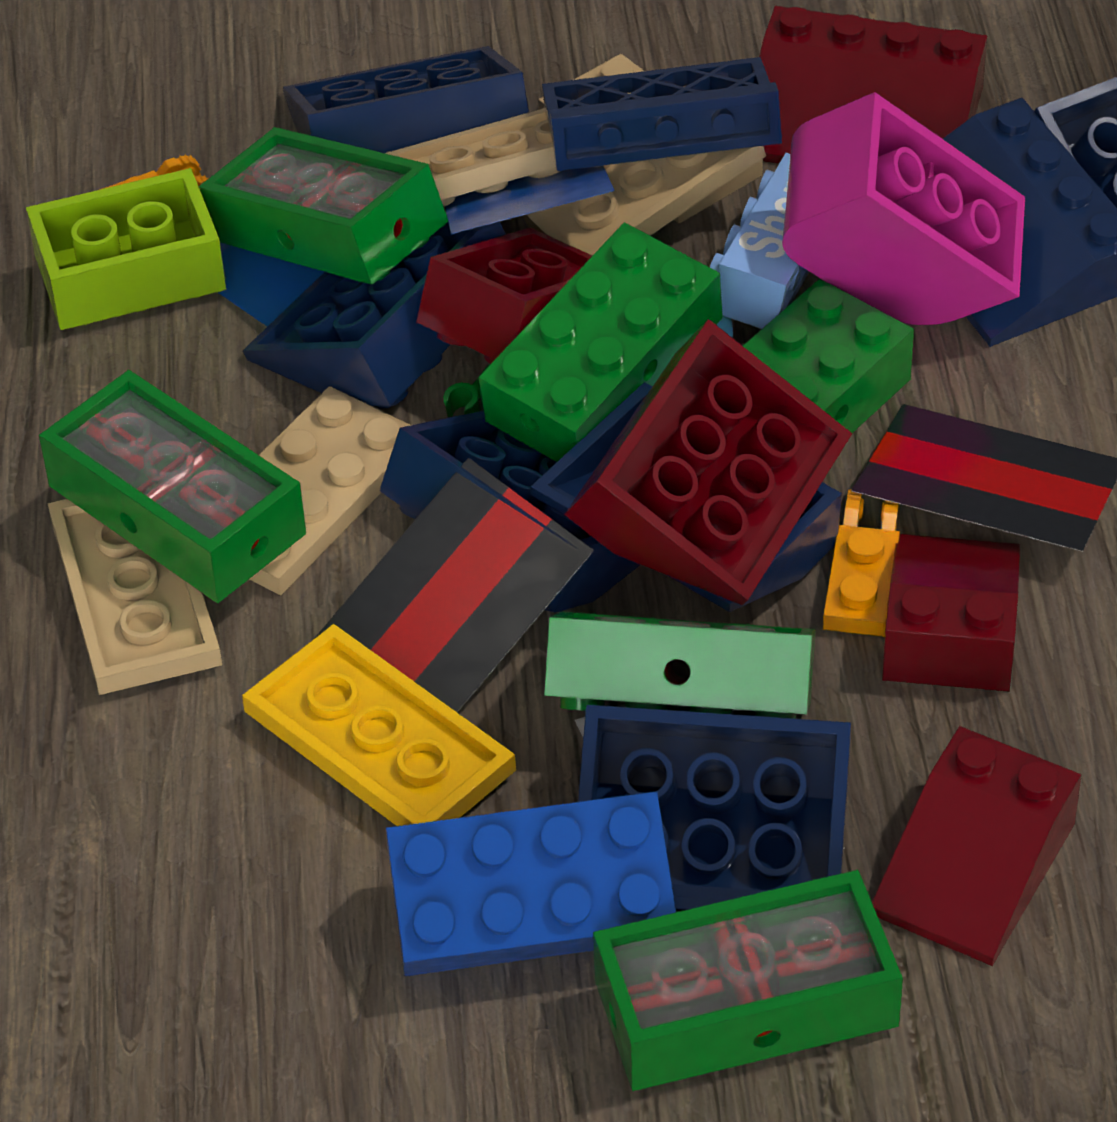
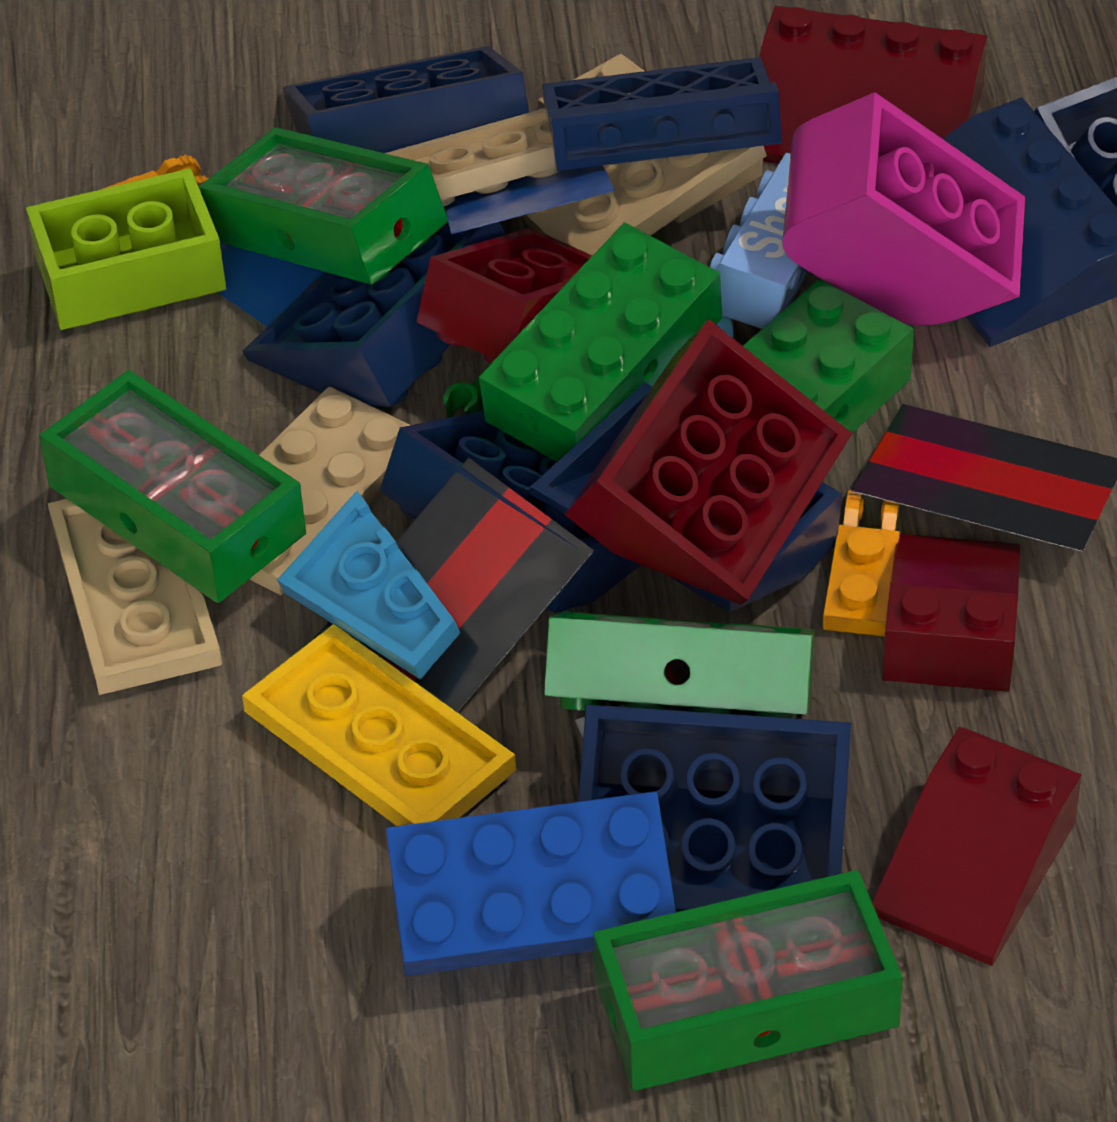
(371, 590): none -> dark azure wing

